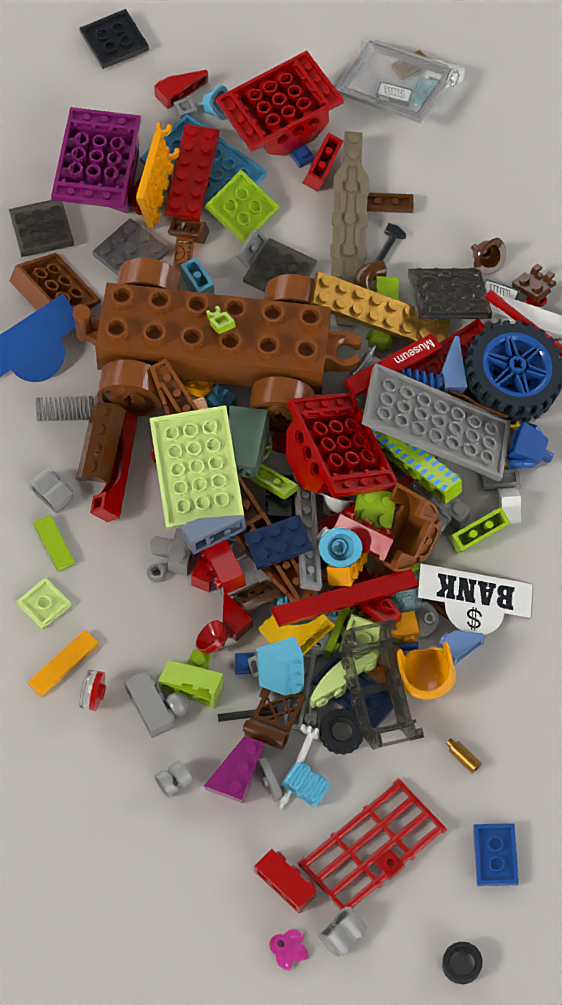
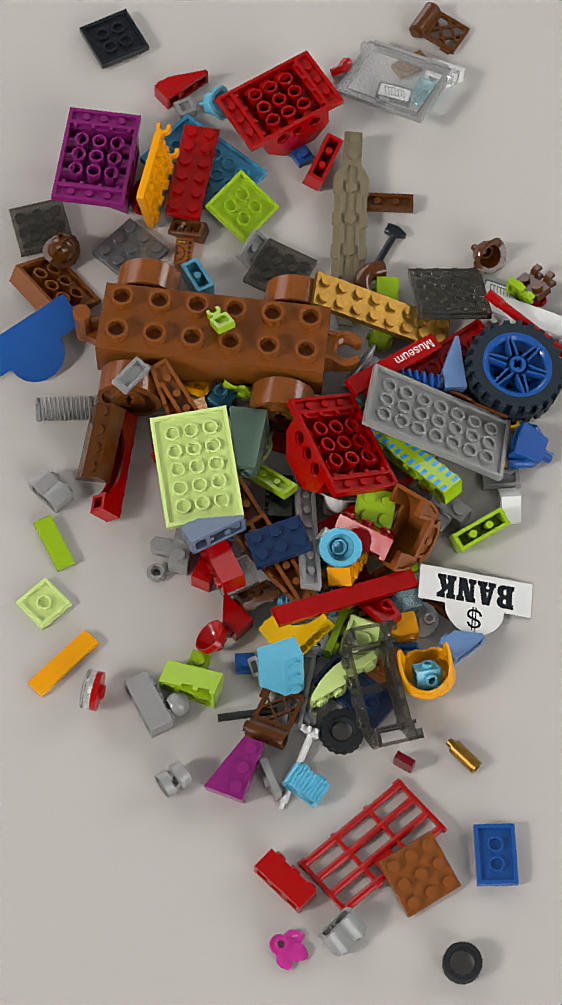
(62, 250): none -> reddish brown helmet
(131, 375): none -> light grey tile
(243, 392): none -> lime plate
(342, 67): none -> red arm
(404, 762): none -> dark red tile
(419, 874): none -> dark orange plate
(426, 23): none -> reddish brown piece
(427, 675): none -> medium azure brick
(517, 290): none -> lime plate

